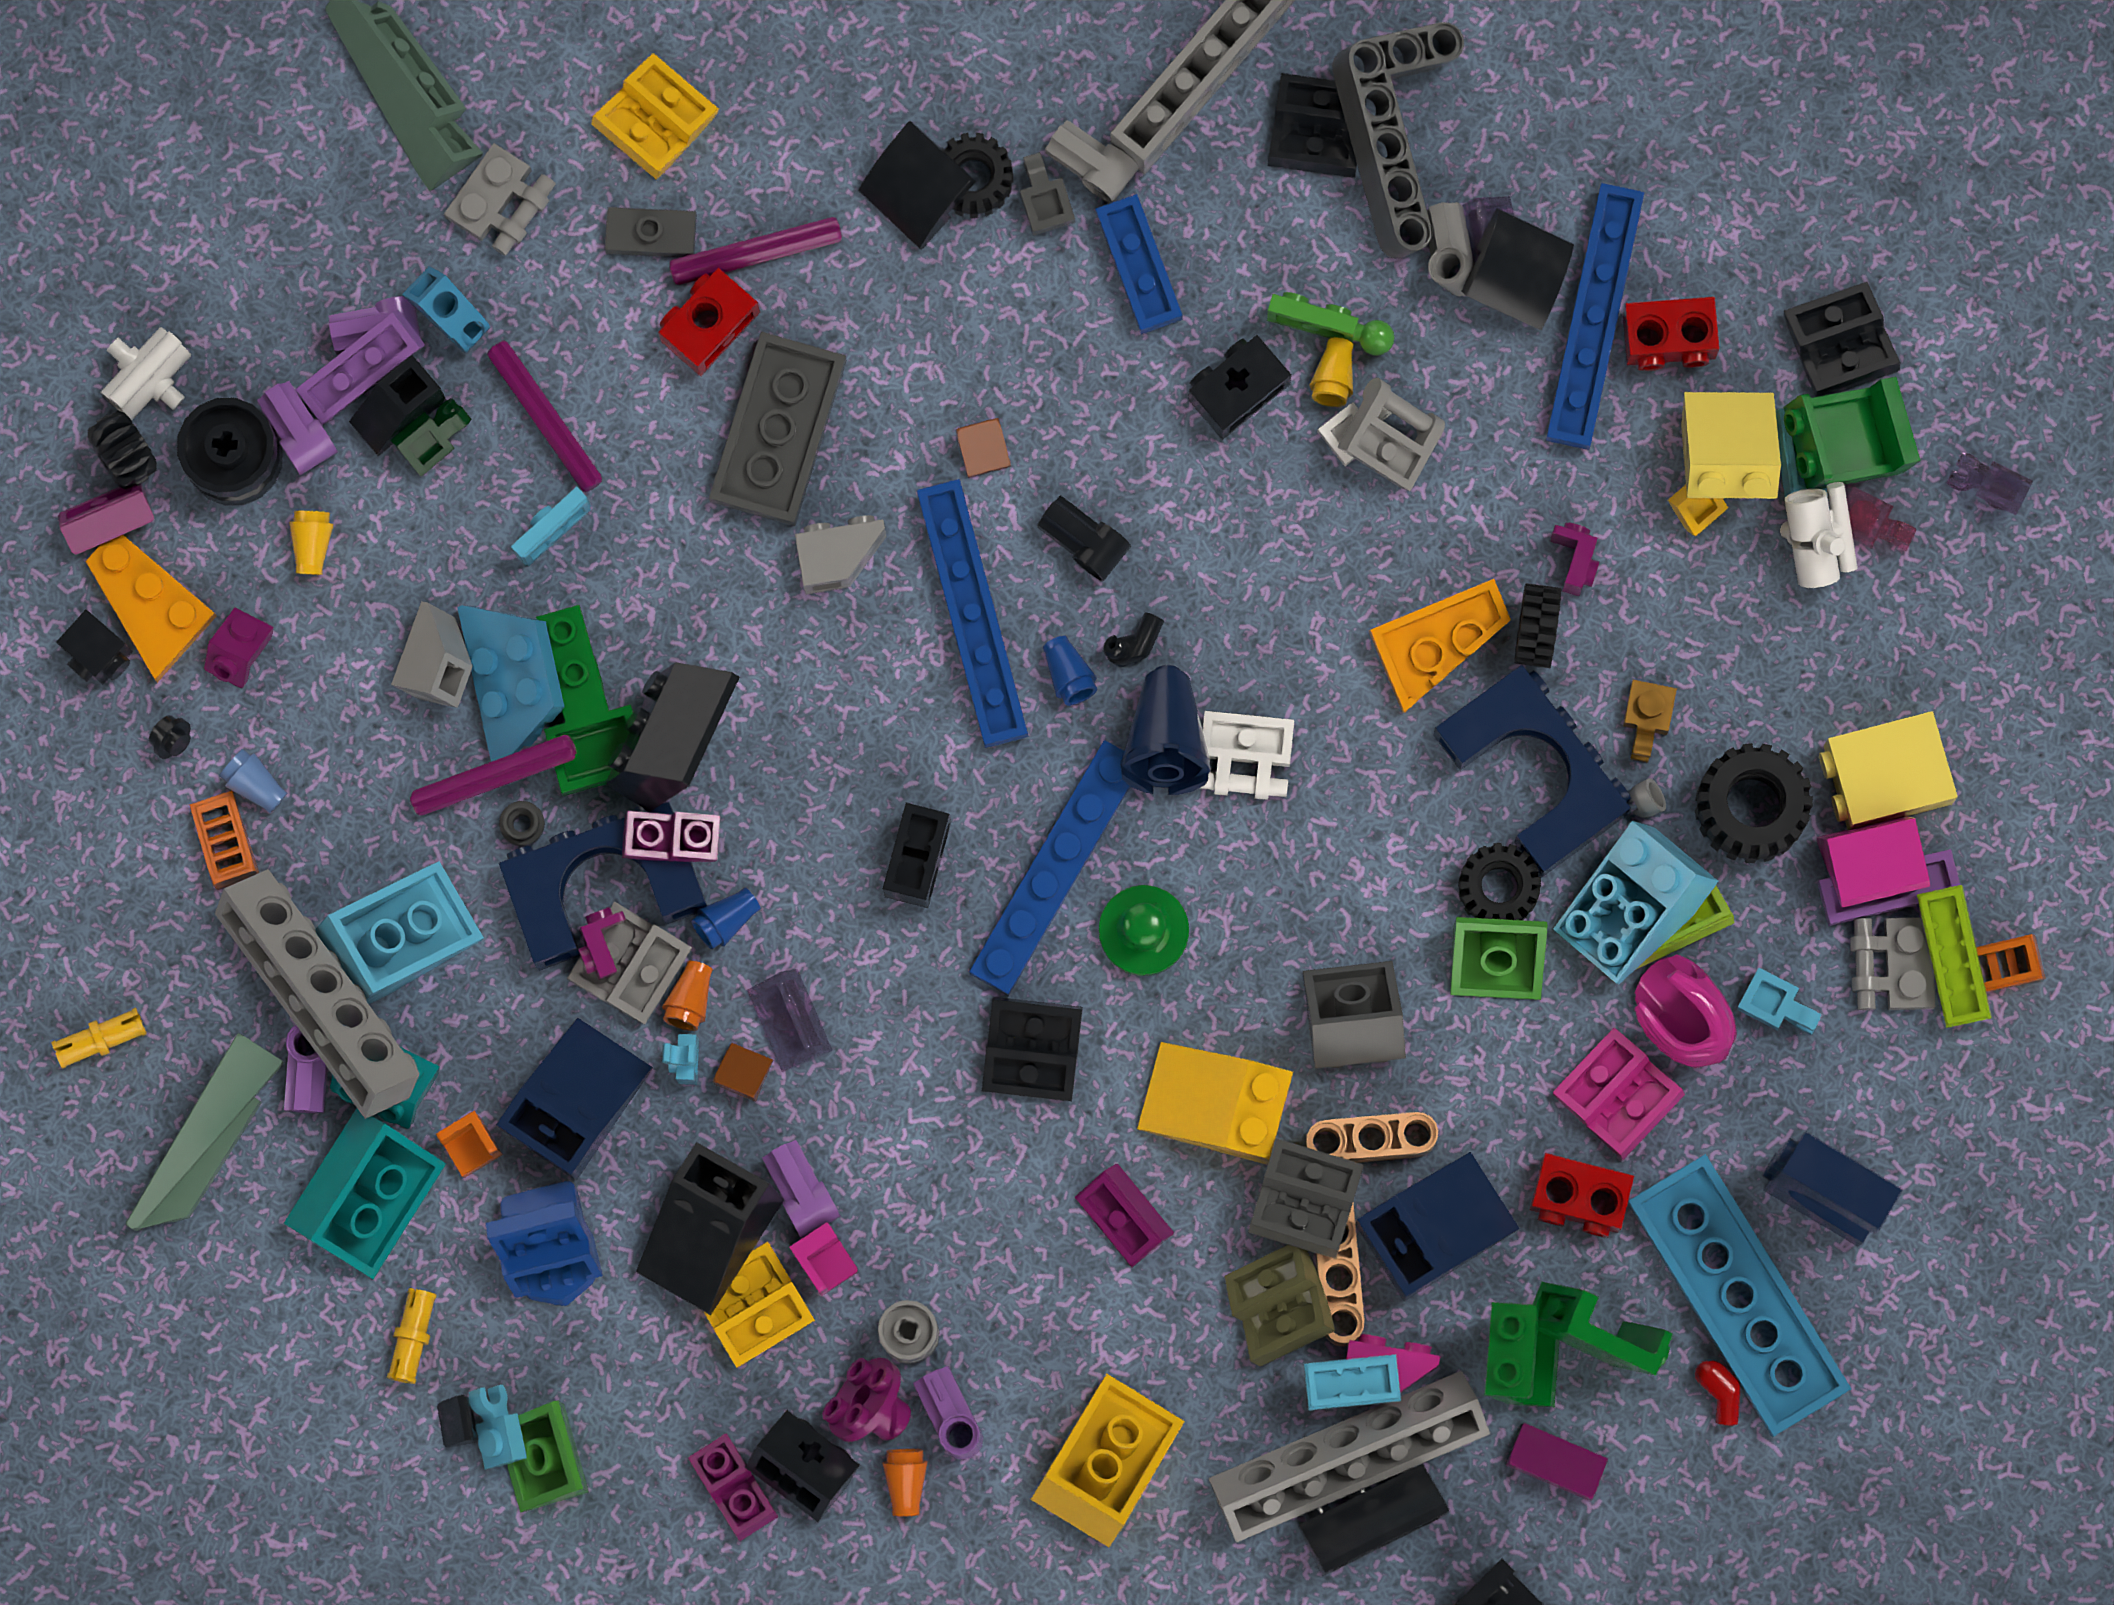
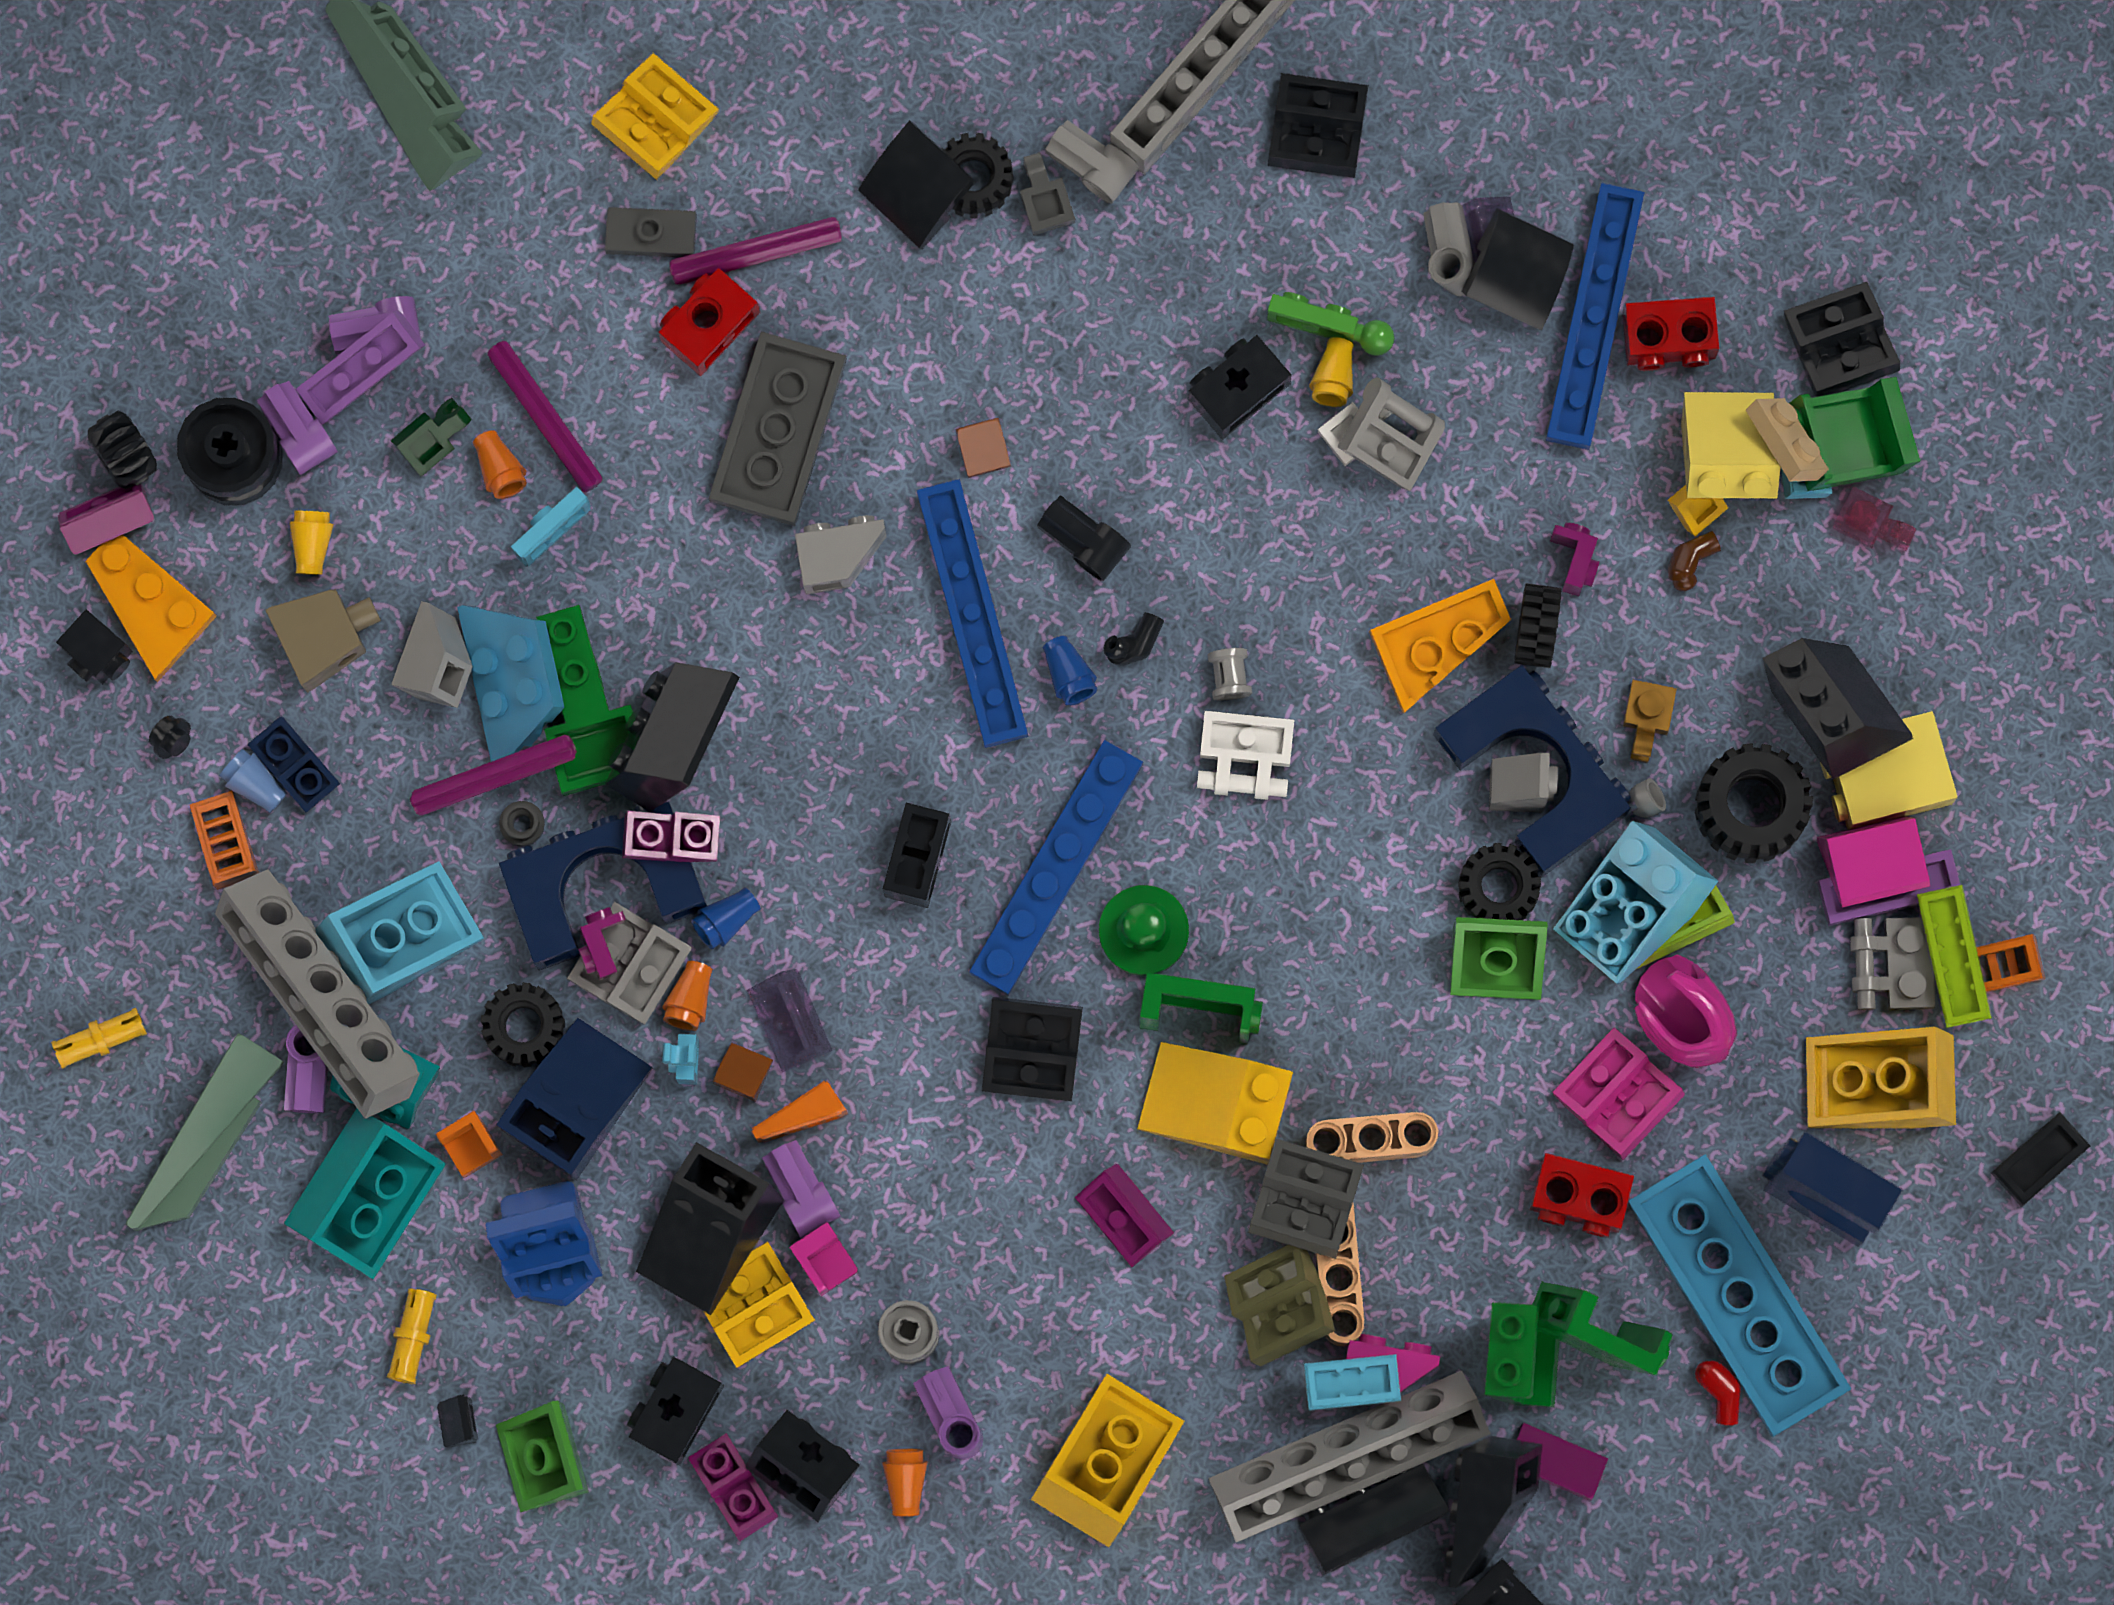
(146, 373): white pin -> none
(236, 647): magenta bracket -> none
(293, 764): none -> dark blue slope
(321, 634): none -> dark tan torso
(396, 404): black slope -> none
(447, 308): dark azure leg -> none
(489, 192): light grey plate -> none
(499, 467): none -> orange cone
(500, 1433): medium azure plate -> none
(507, 1002): none -> black tyre
(676, 1436): none -> black brick
(809, 1110): none -> orange slope
(868, 1402): magenta plate -> none
(1139, 264): blue plate -> none
(1166, 737): dark blue cone -> none
(1201, 996): none -> green panel
(1229, 674): none -> light grey bush
(1354, 1014): dark grey slope -> none
(1388, 126): dark grey beam -> none
(1436, 1225): dark blue slope -> none
(1494, 1489): none -> black slope
(1522, 783): none -> light grey slope
(1686, 559): none -> reddish brown arm
(1772, 1001): medium azure plate -> none
(1787, 439): none -> tan plate
(1819, 535): white pin -> none
(1834, 704): none -> black slope
(1881, 1079): none -> yellow slope
(1995, 484): clear purple plate -> none
(2040, 1159): none -> black tile

